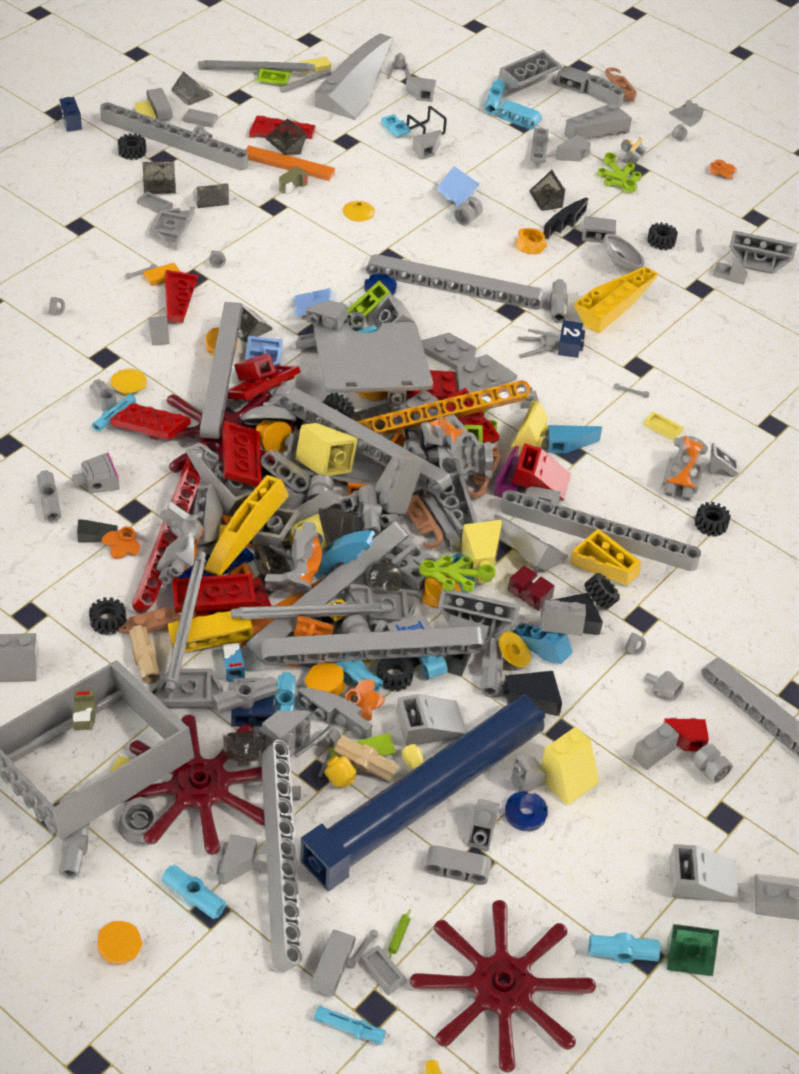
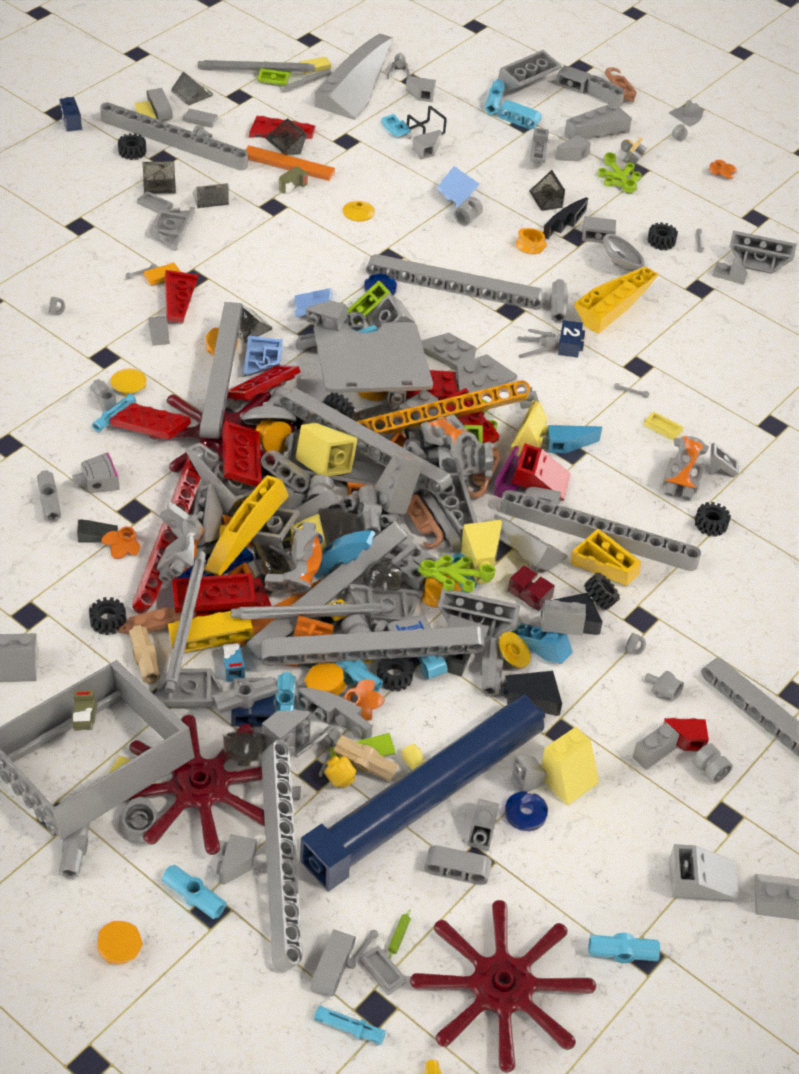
(217, 259): light grey tile -> none
(255, 368): red slope -> none
(429, 719): light grey slope -> none
(692, 949): clear green slope -> none

